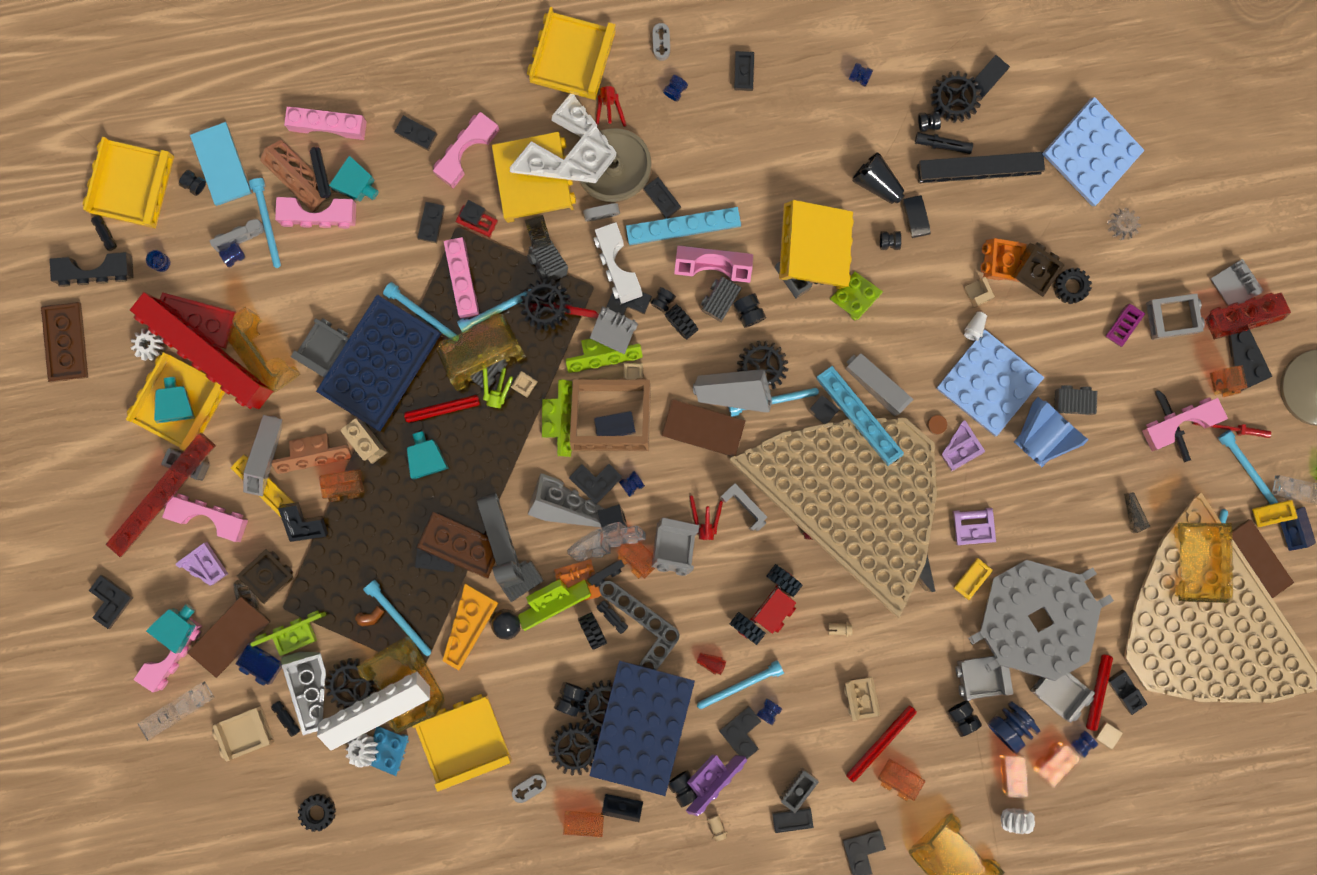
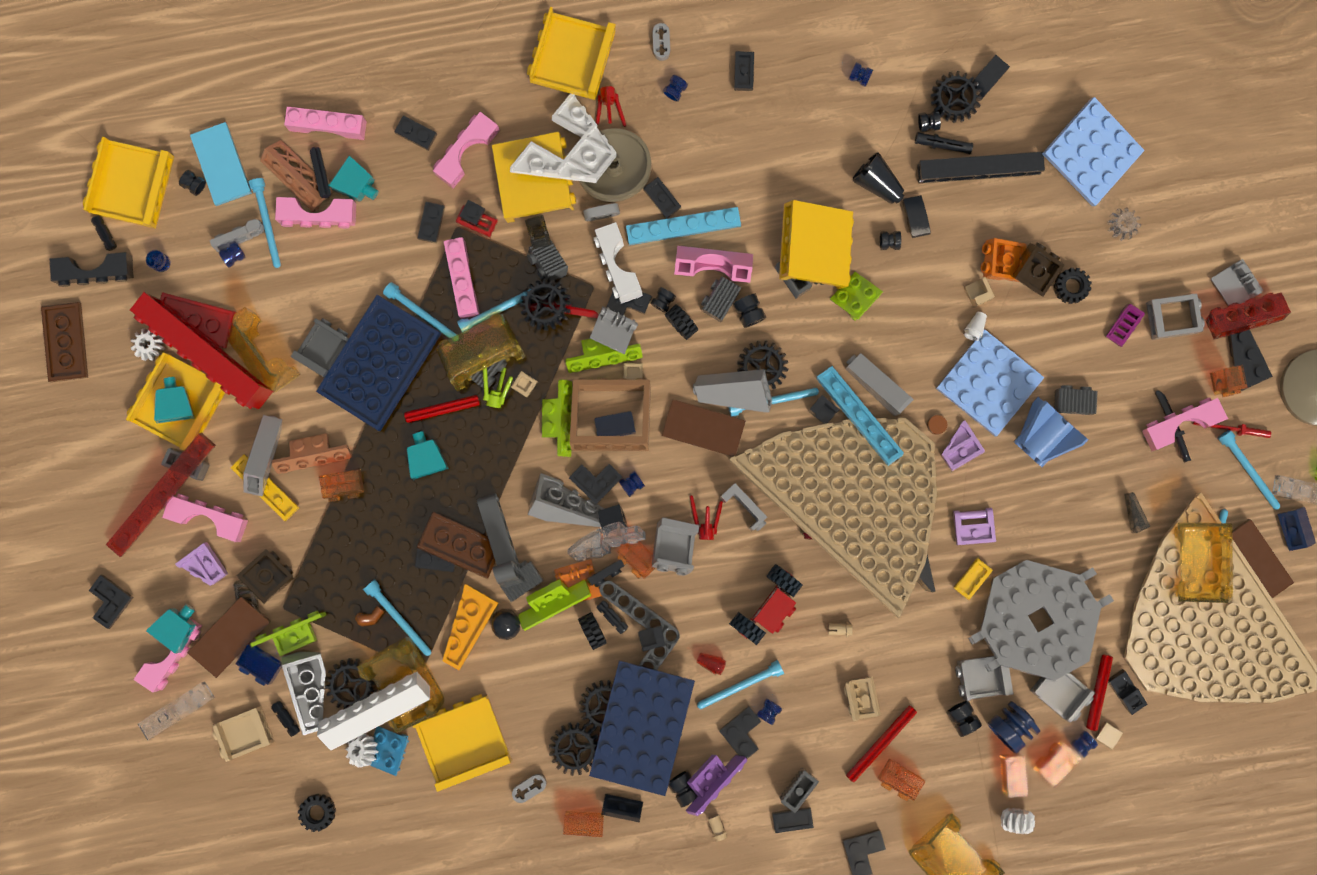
(298, 527): black plate -> none
(363, 440): tan panel -> none
(570, 699): black wheel -> none
(651, 638): none -> black panel
(1275, 513): yellow plate -> none

